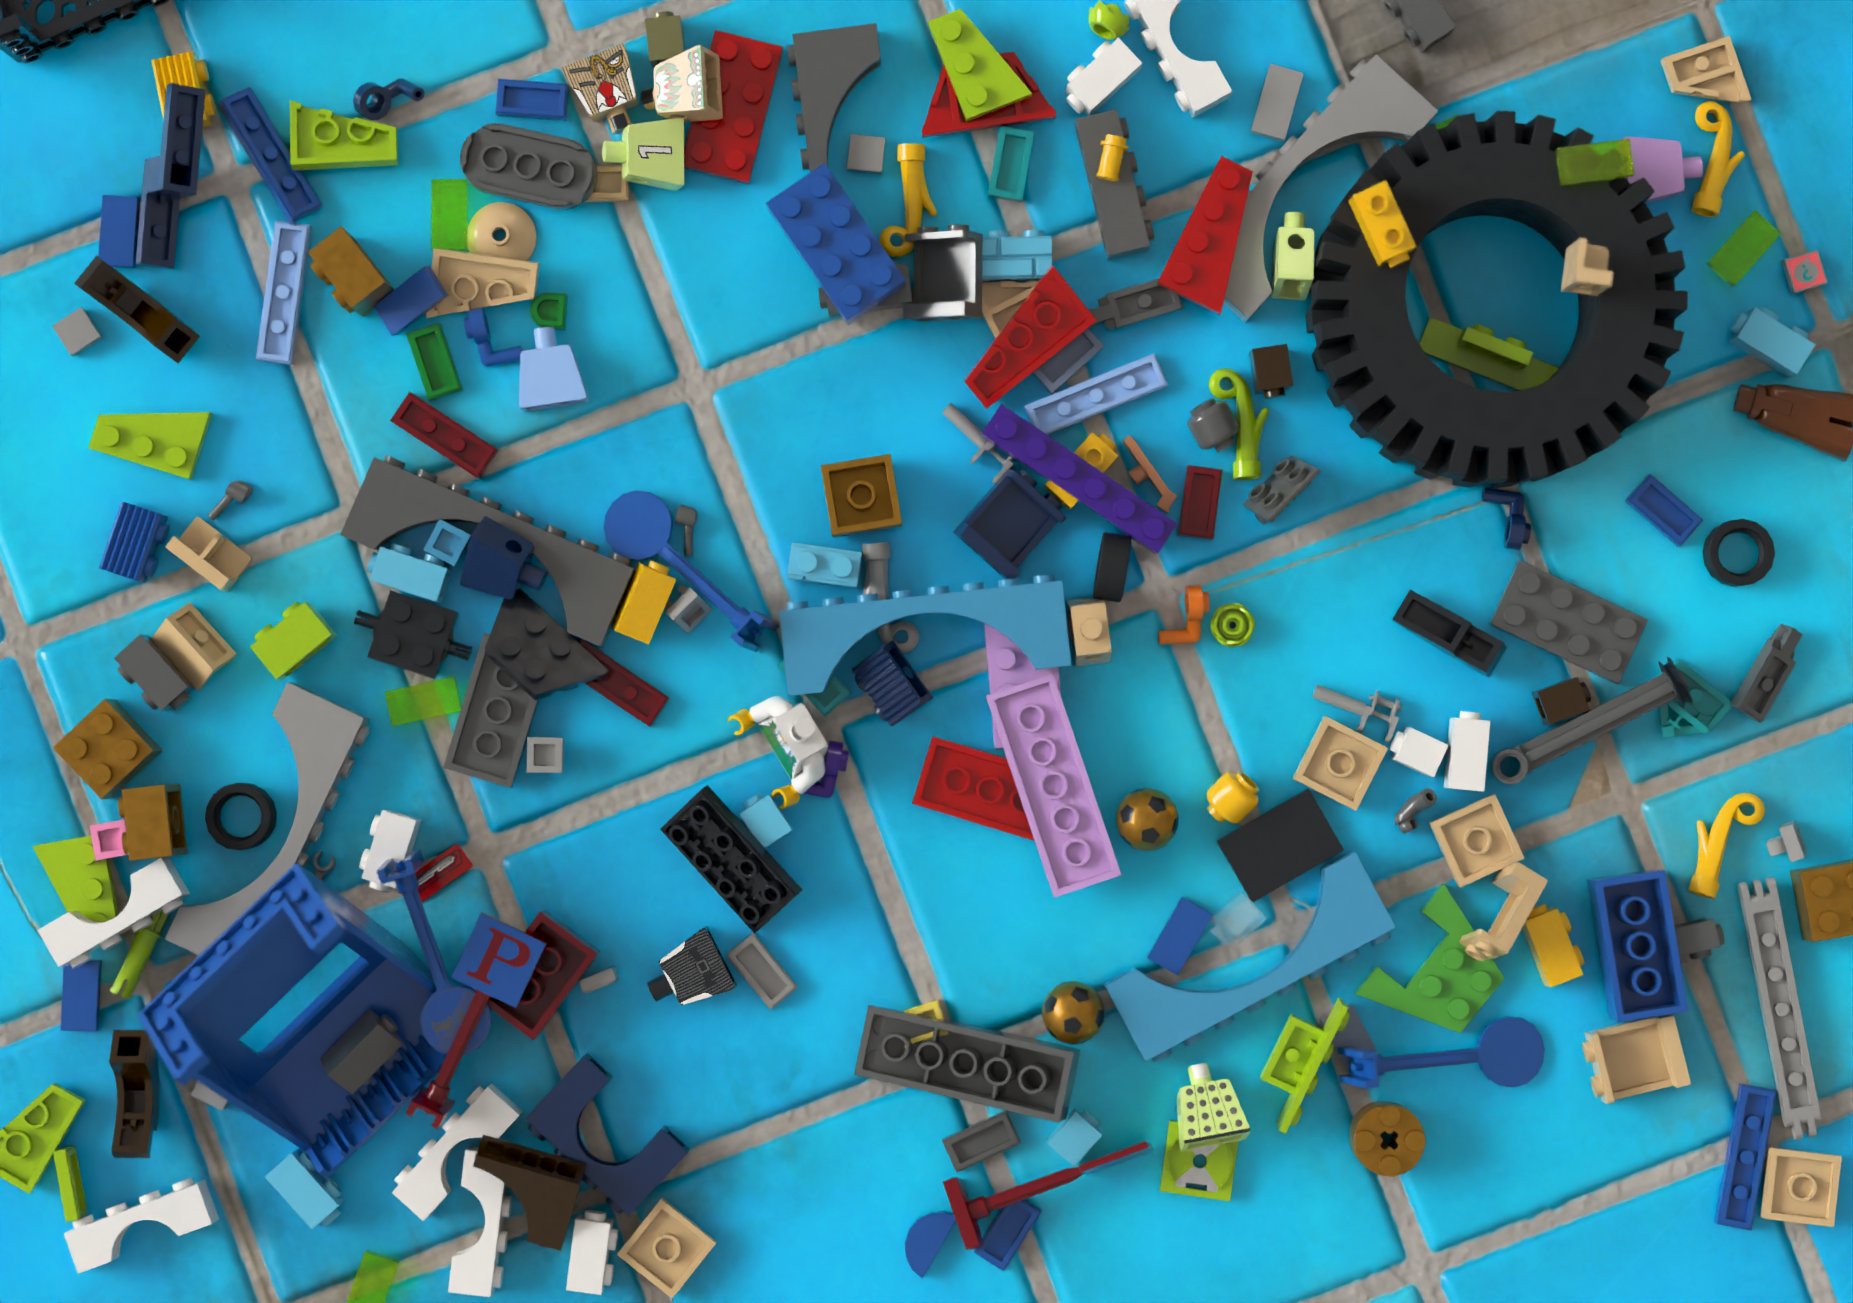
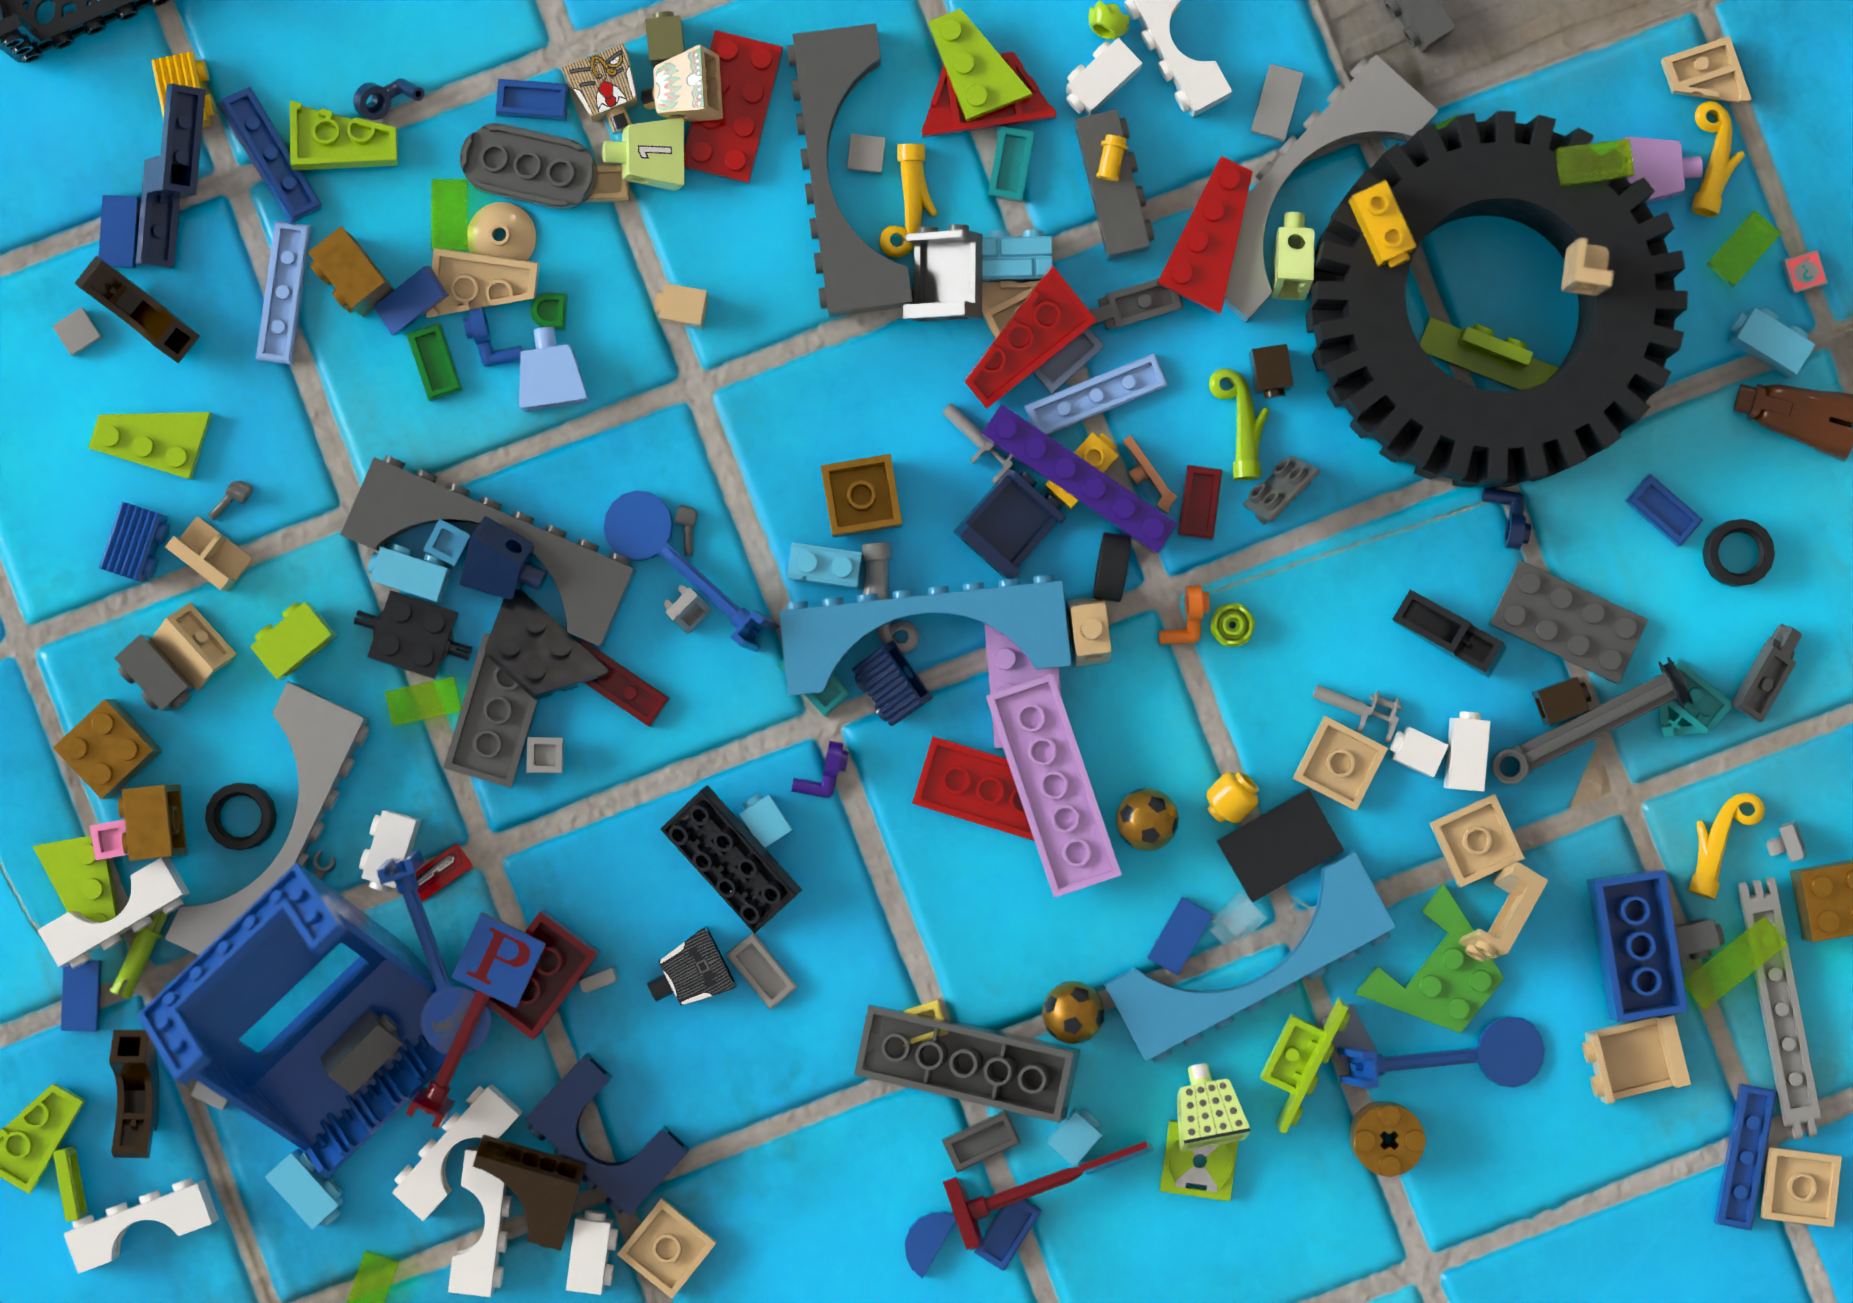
(444, 435): dark red tile -> none
(644, 601): yellow brick -> none
(682, 305): none -> tan brick
(793, 740): white torso -> none
(836, 244): blue brick -> none
(1213, 425): dark grey head -> none
(1412, 806): dark grey arm -> none
(1551, 947): yellow brick -> none
(1735, 962): none -> clear neon green tile

